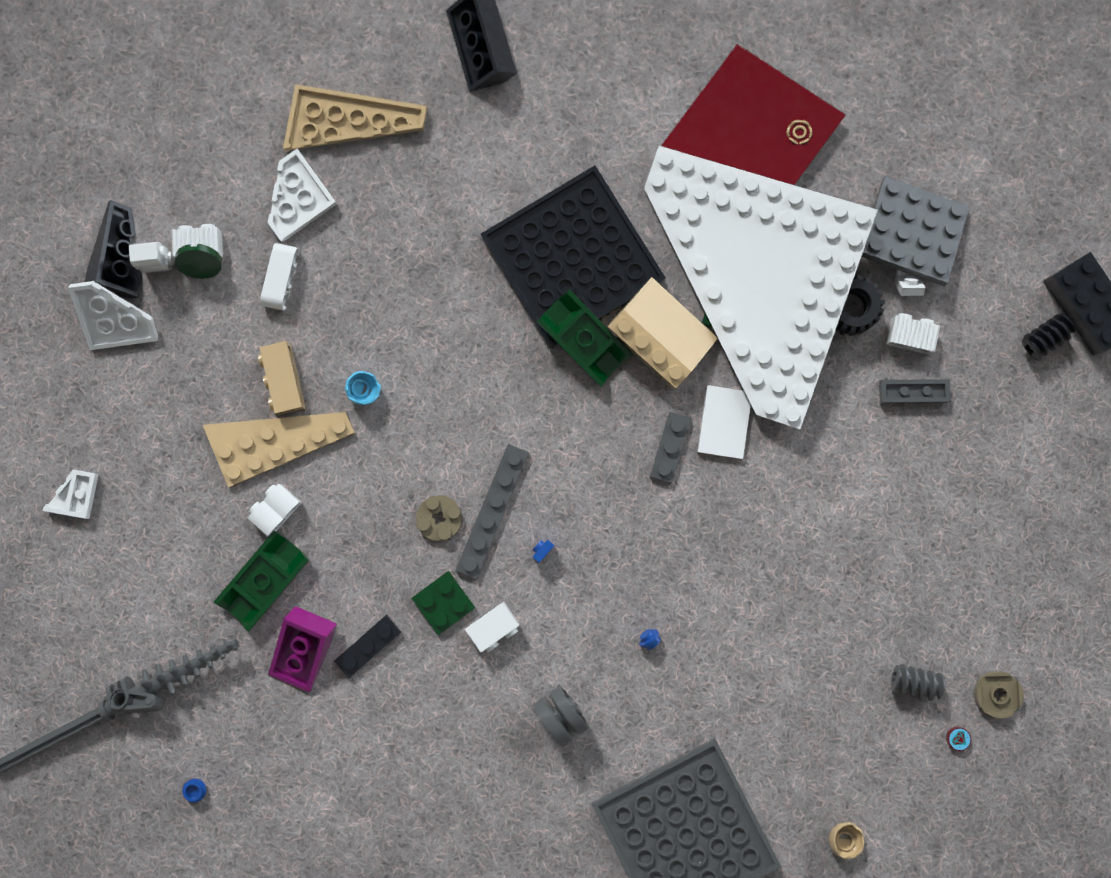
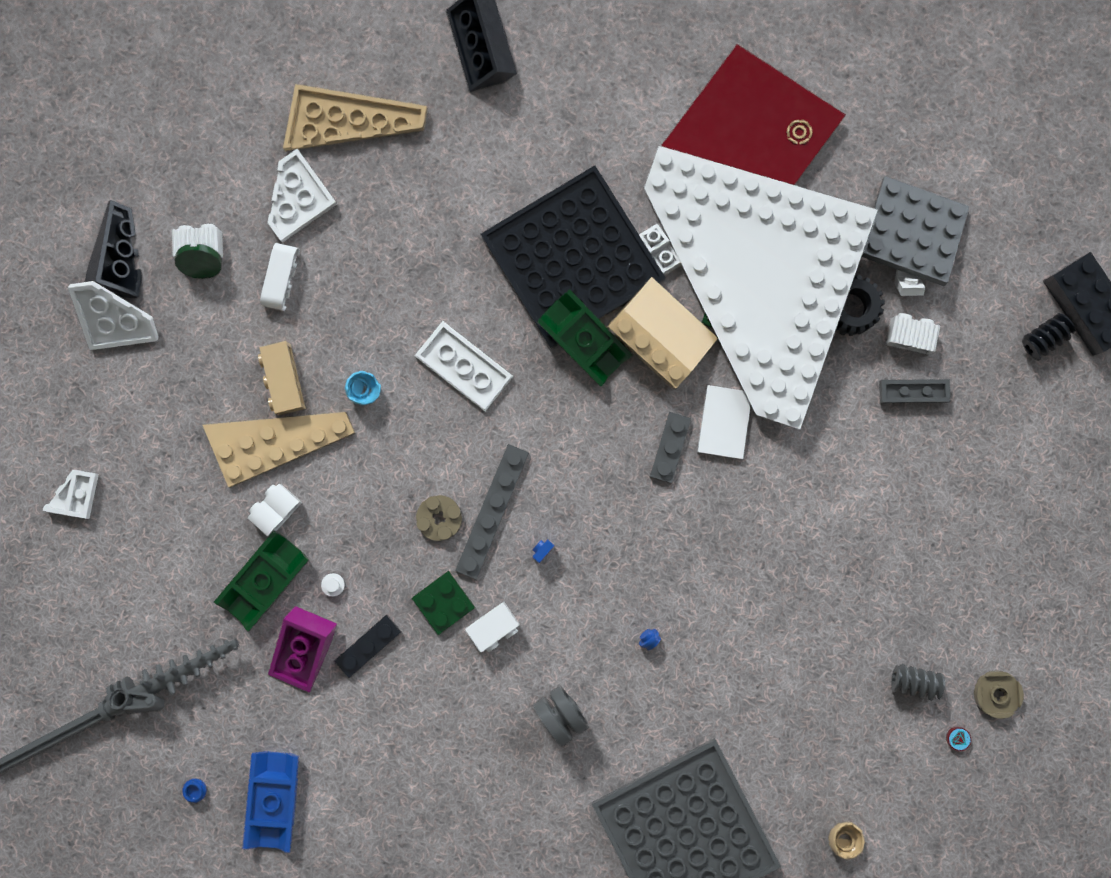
(151, 257): white brick -> none
(271, 800): none -> blue piece
(333, 584): none -> white plate
(464, 366): none -> white tile
(660, 249): none -> white slope

